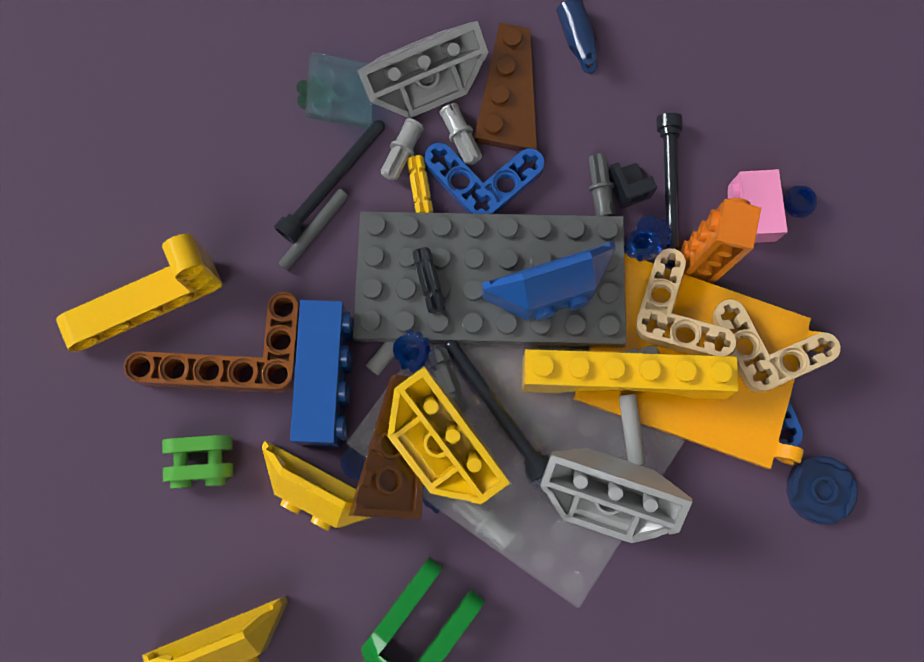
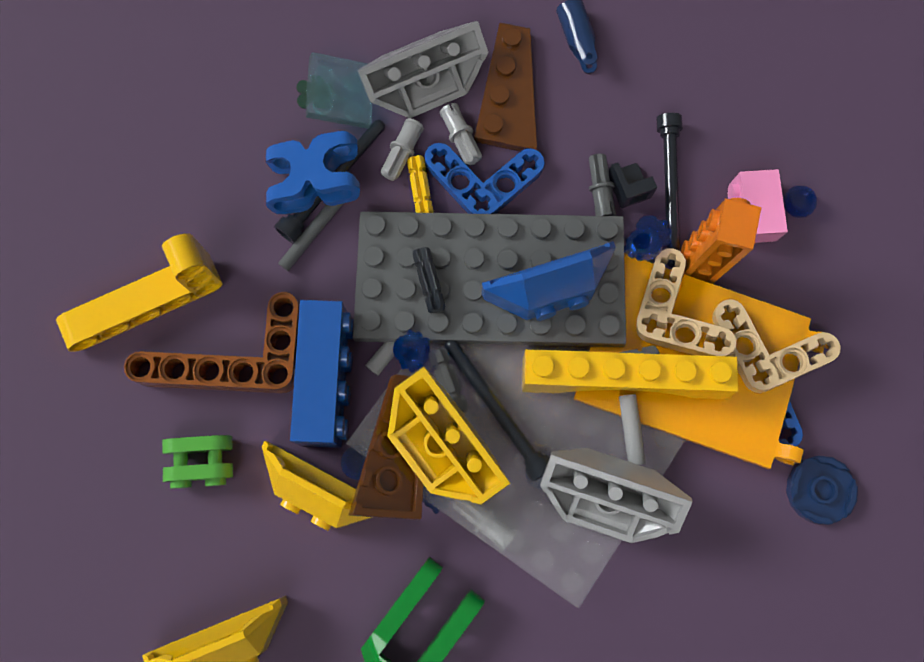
(312, 173): none -> blue piece

